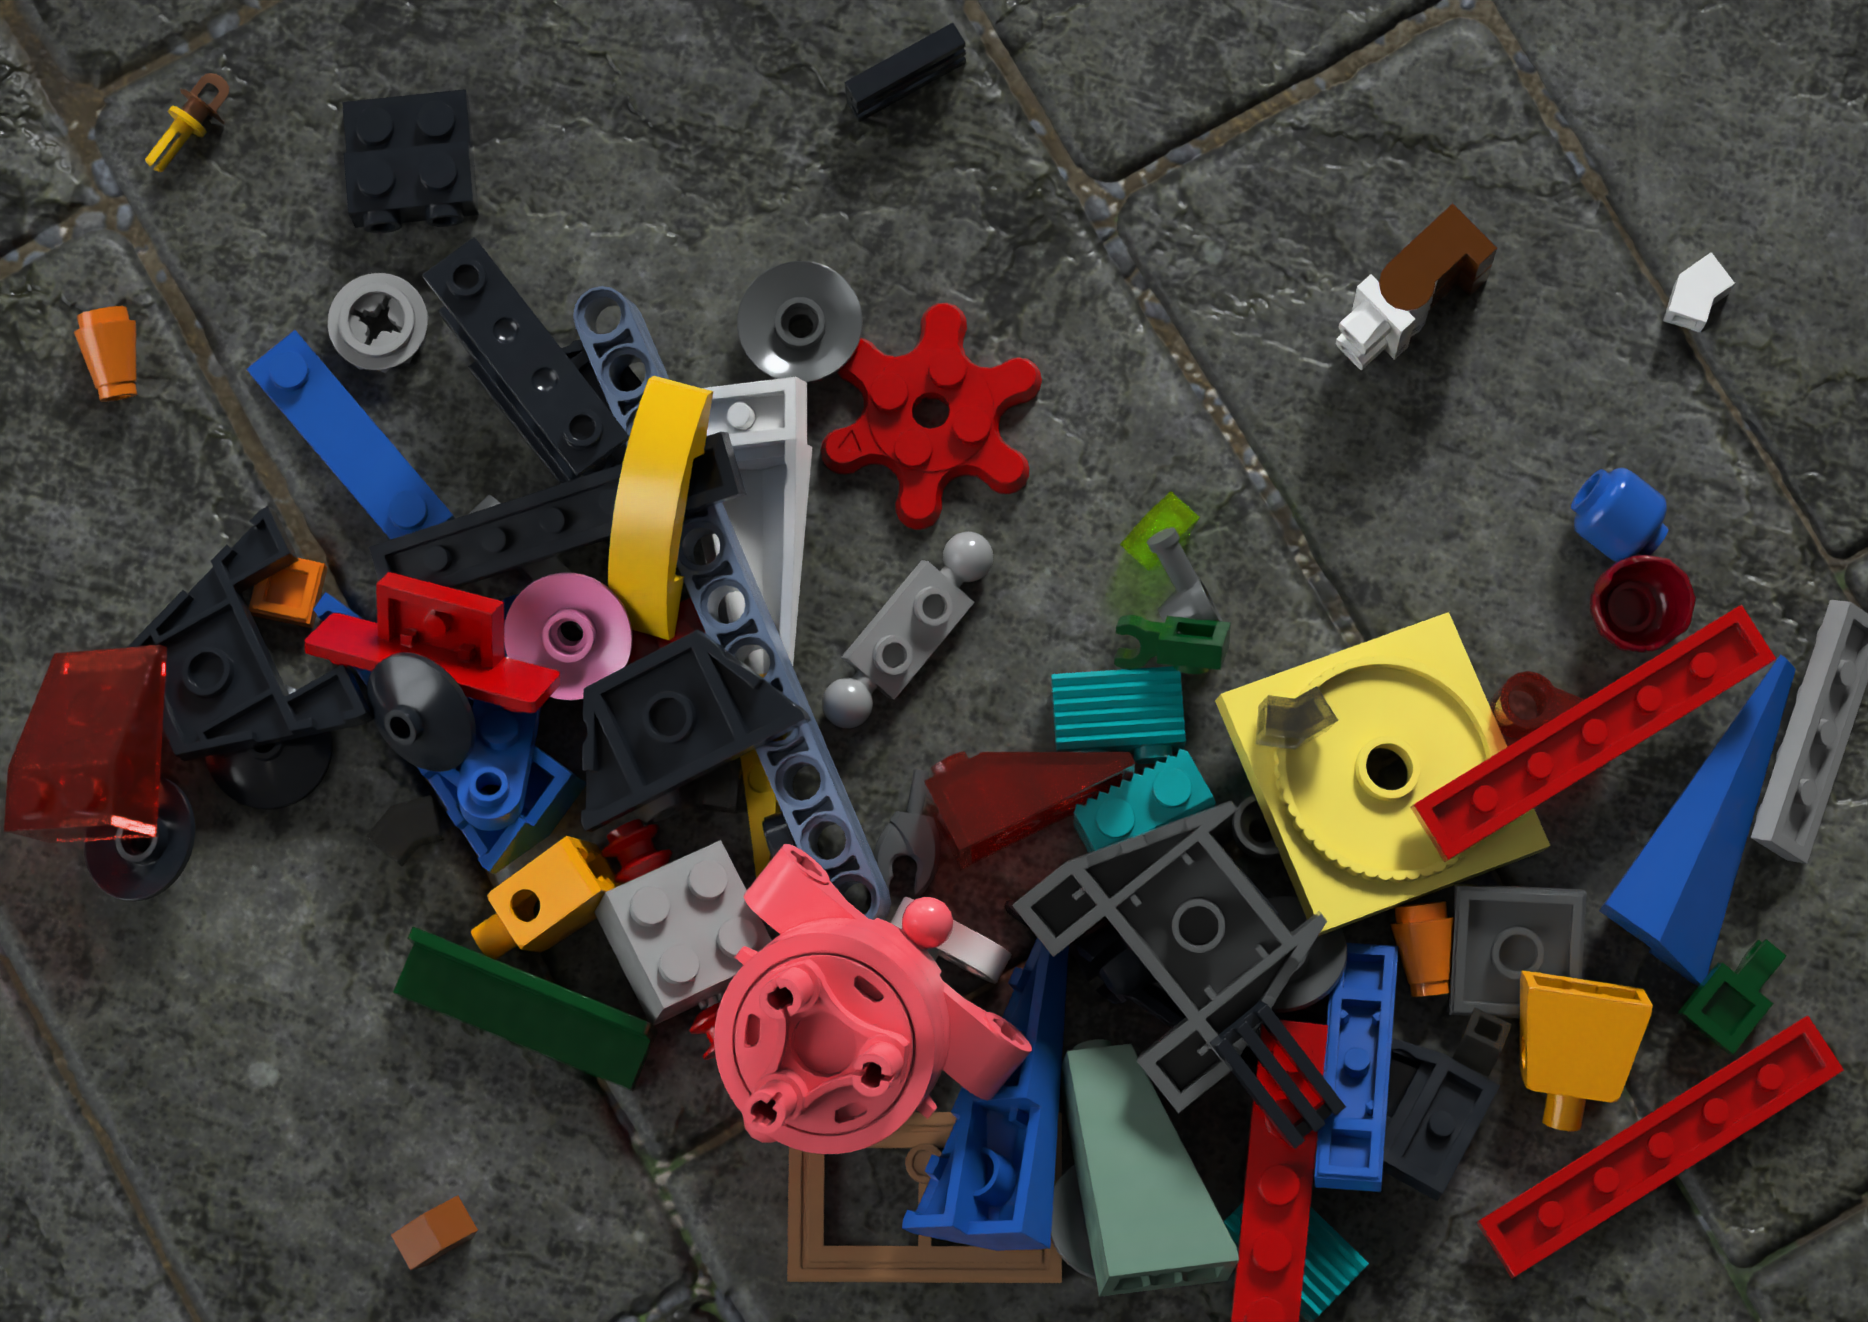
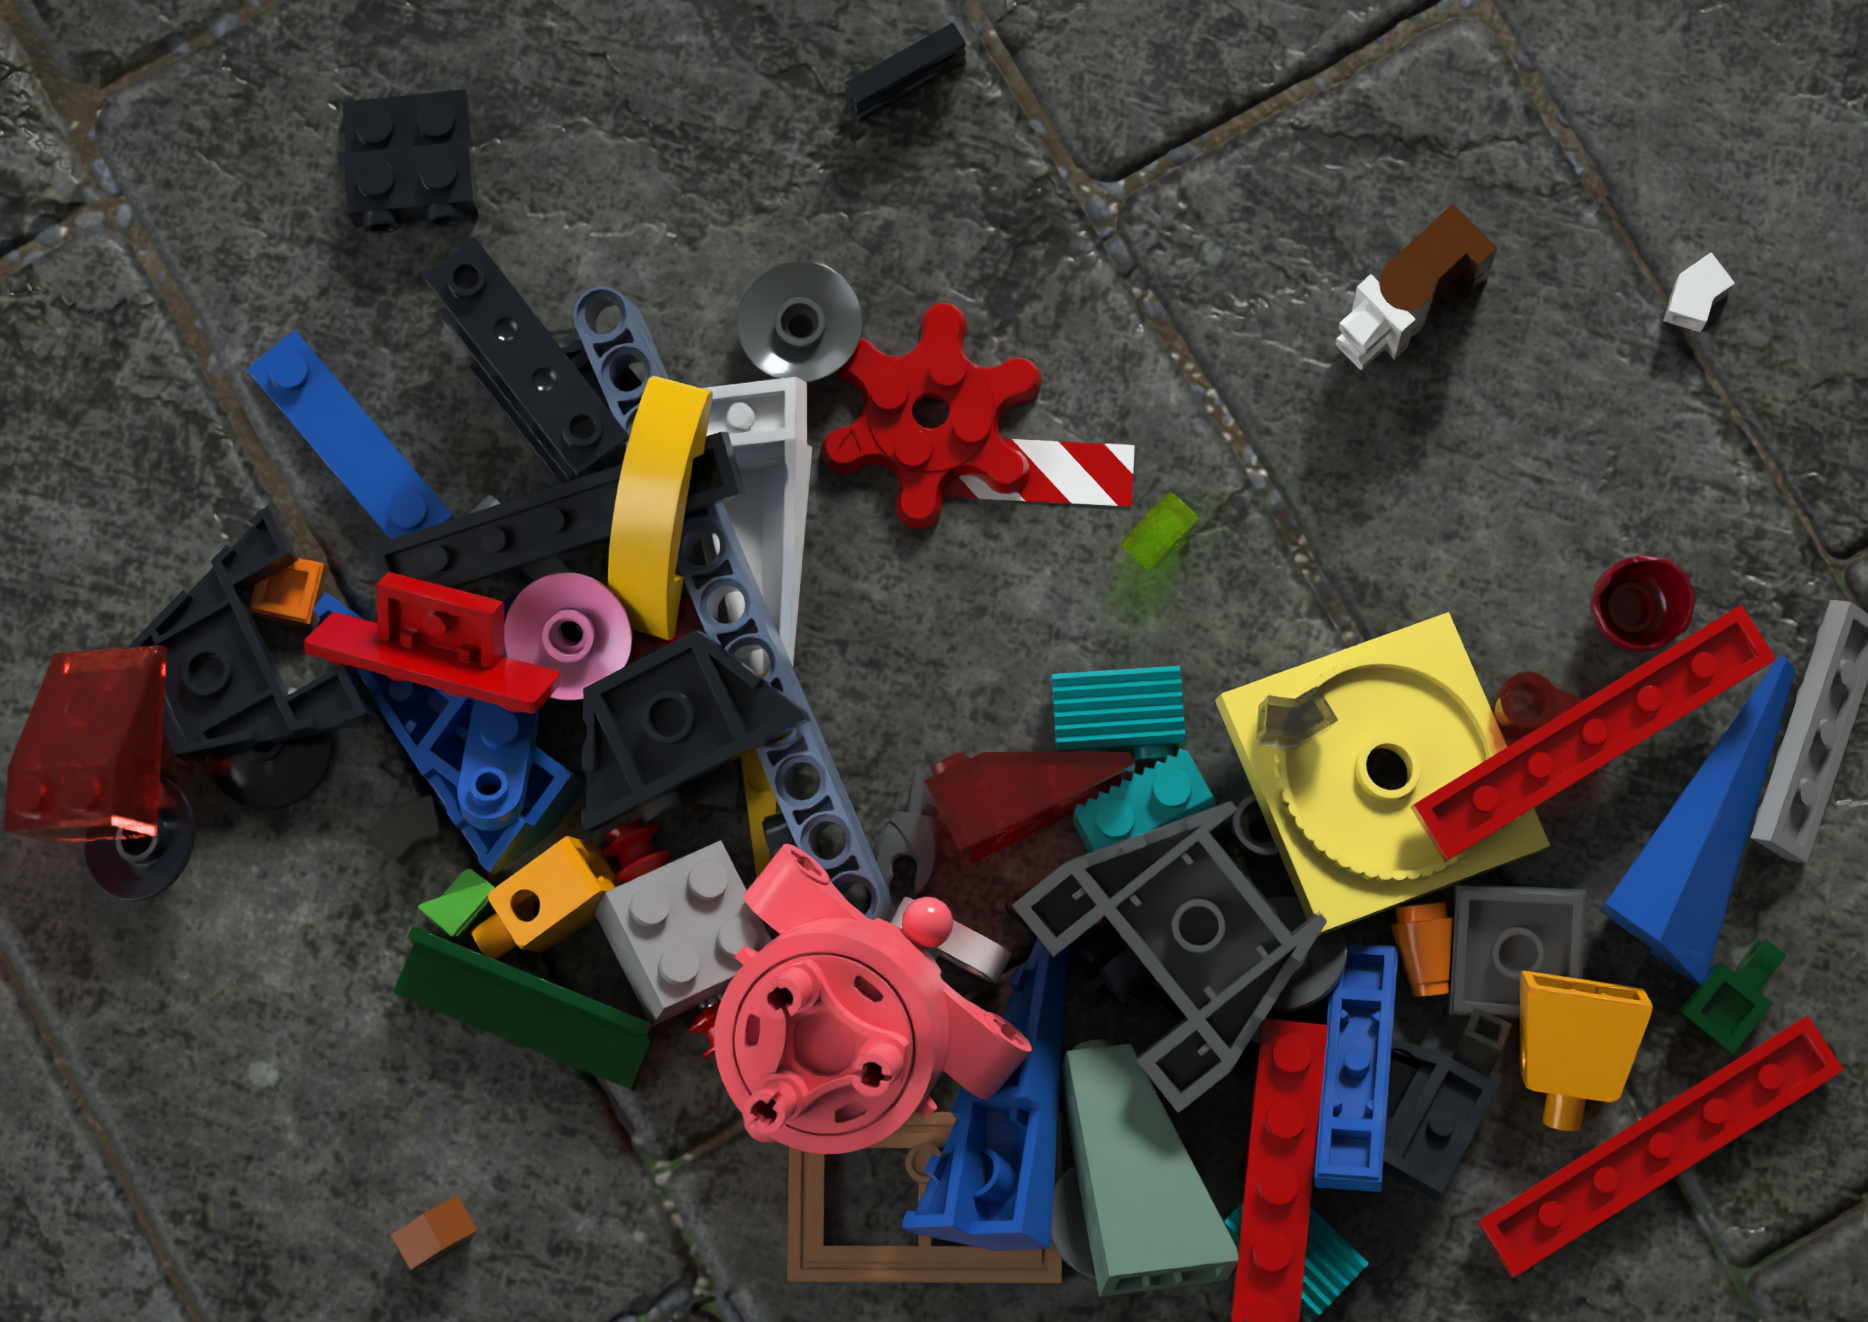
(109, 351): orange cone -> none
(188, 120): piece -> none
(367, 297): light grey gear -> none
(421, 712): black dish -> none
(461, 906): none -> bright green slope
(907, 629): light grey plate -> none
(1063, 474): none -> sticker
(1181, 642): dark green plate -> none
(1191, 597): dark grey bar -> none
(1311, 1117): black tile -> none
(1620, 514): blue head -> none

